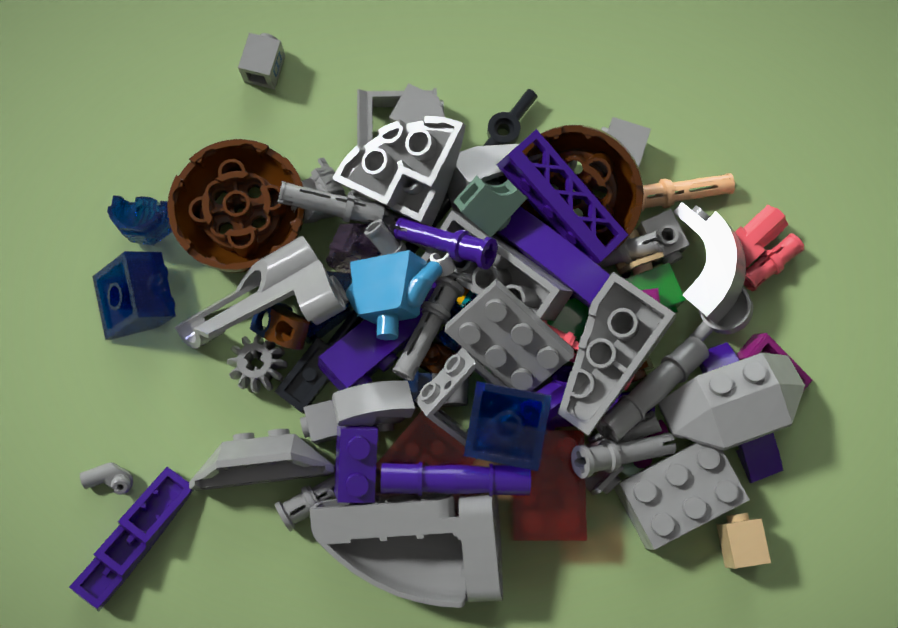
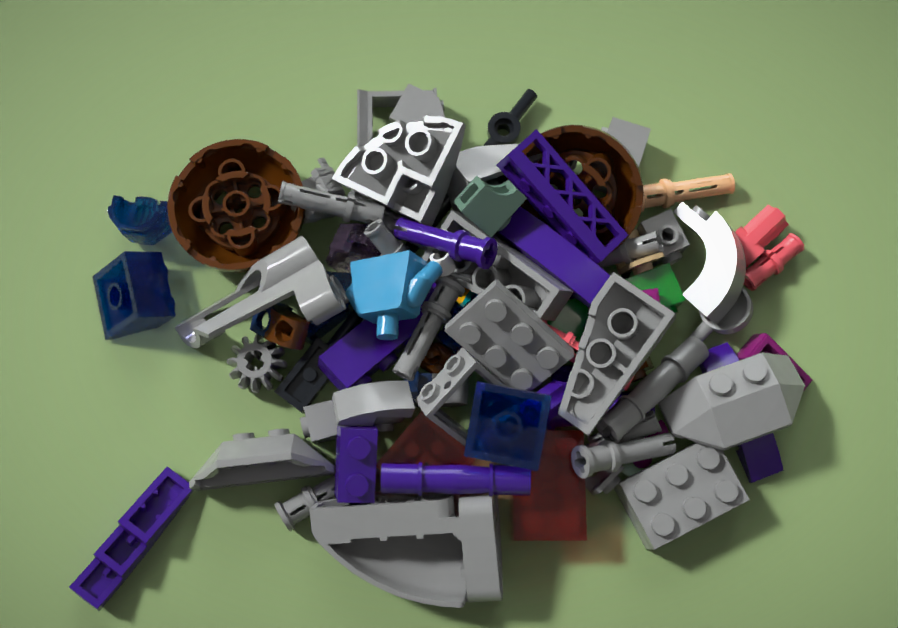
(109, 474): light grey arm -> none
(262, 60): light grey brick -> none
(743, 541): tan brick -> none

